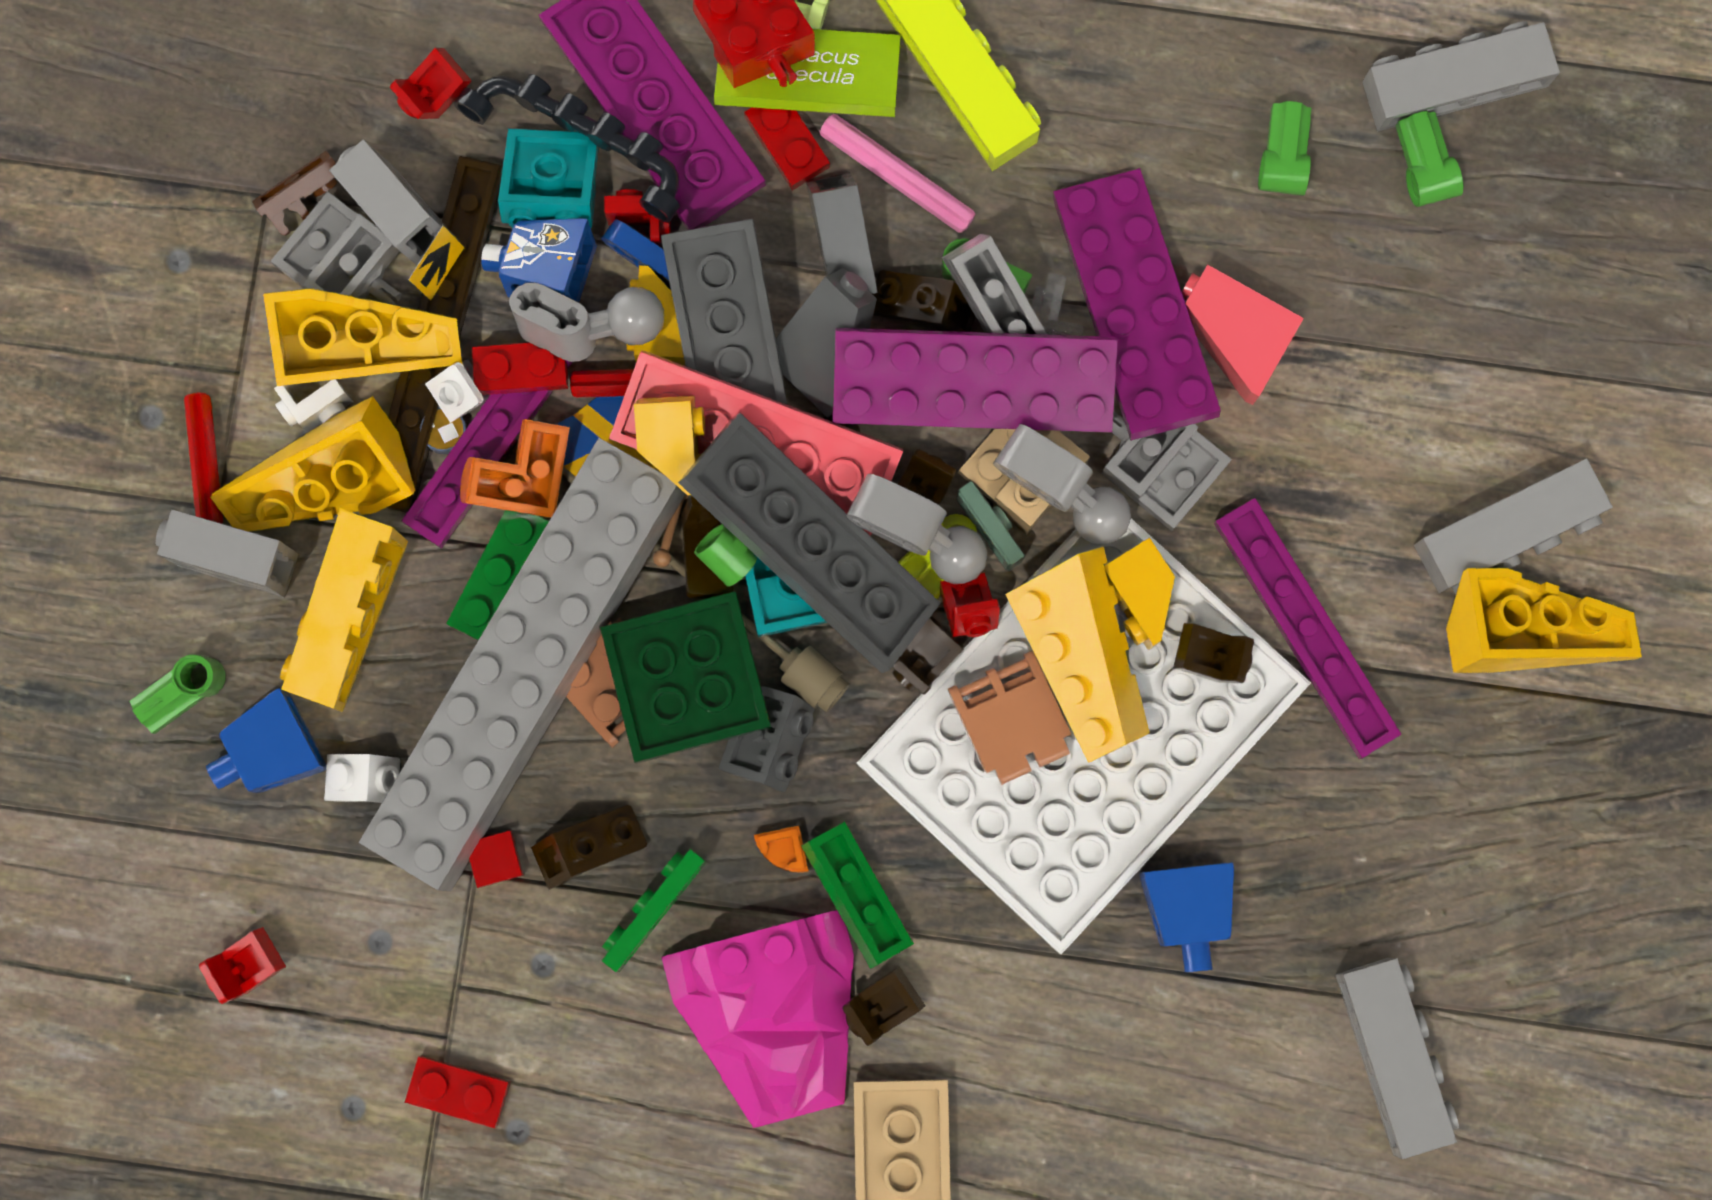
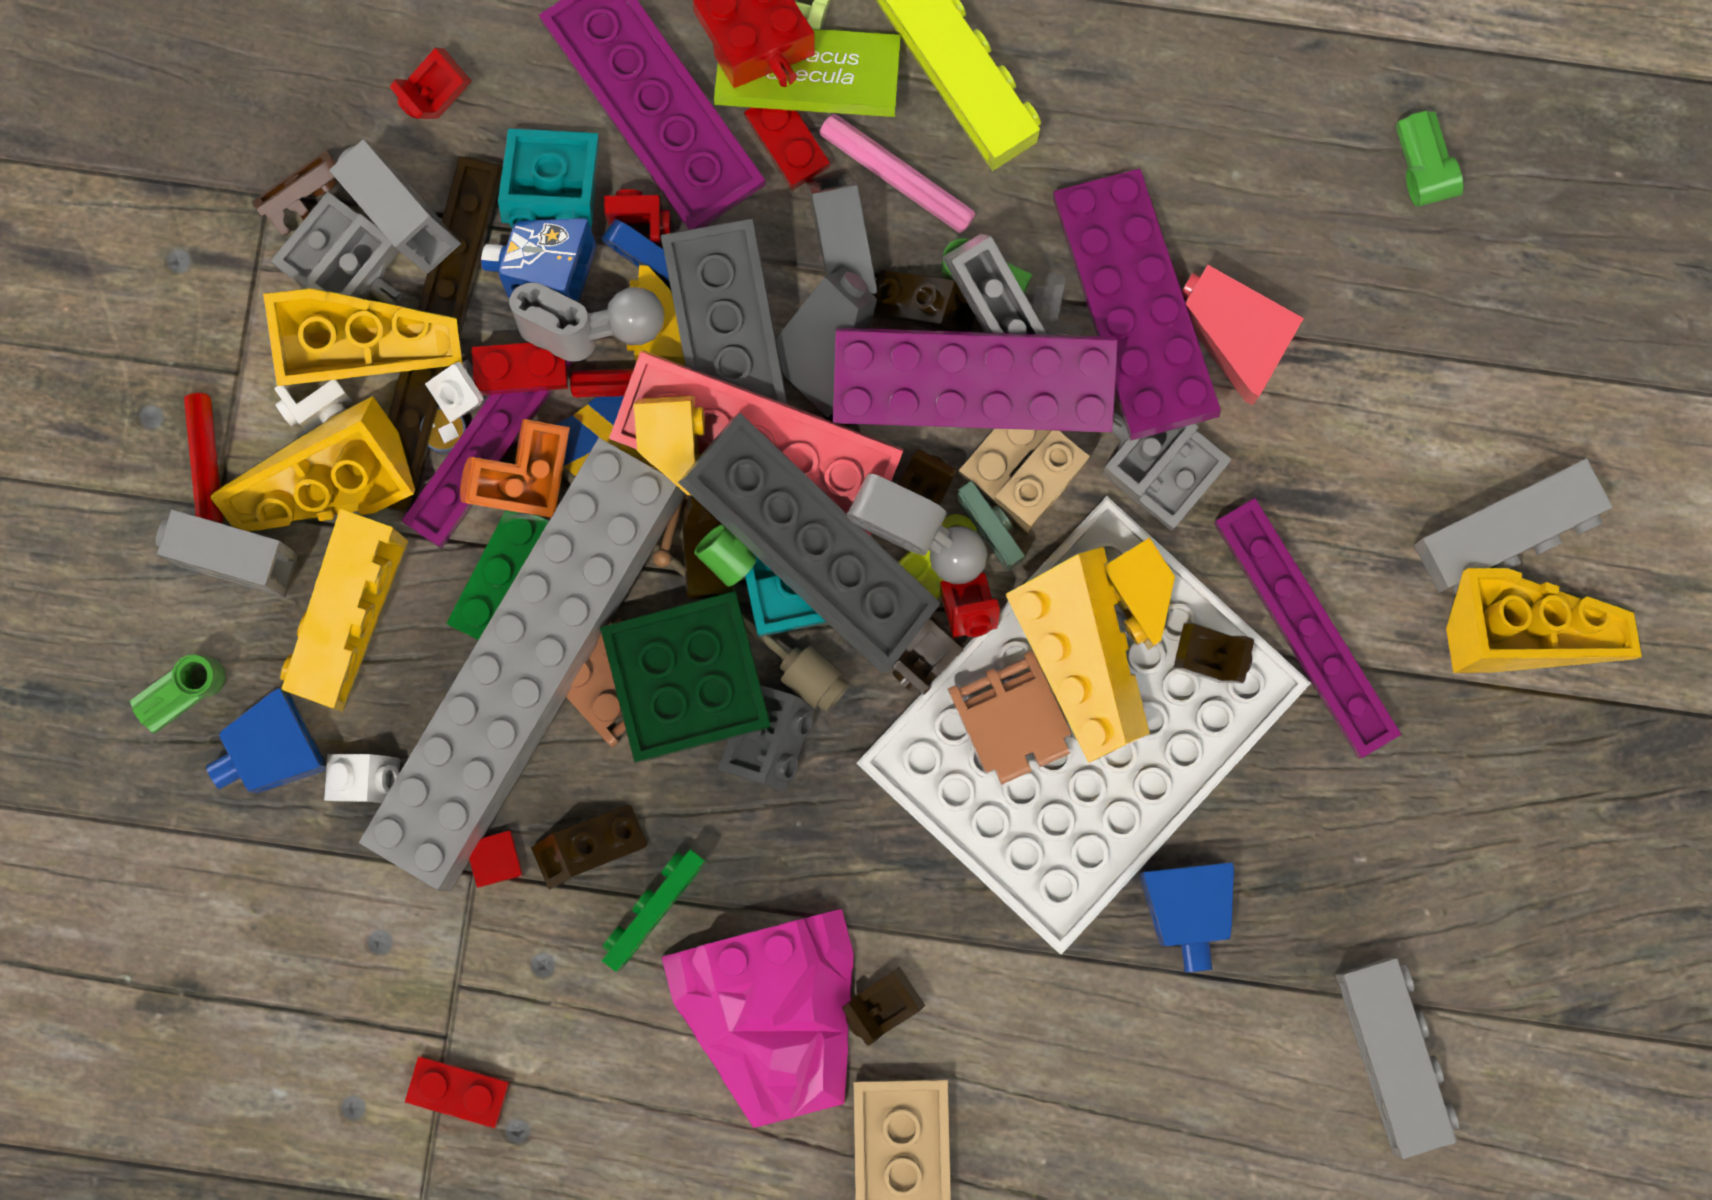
(242, 966): red bracket -> none
(436, 263): yellow sticker -> none
(571, 116): black bar -> none
(783, 849): orange tile -> none
(857, 895): green plate -> none
(1061, 480): light grey beam -> none
(1285, 161): bright green piece -> none
(1461, 75): light grey brick -> none

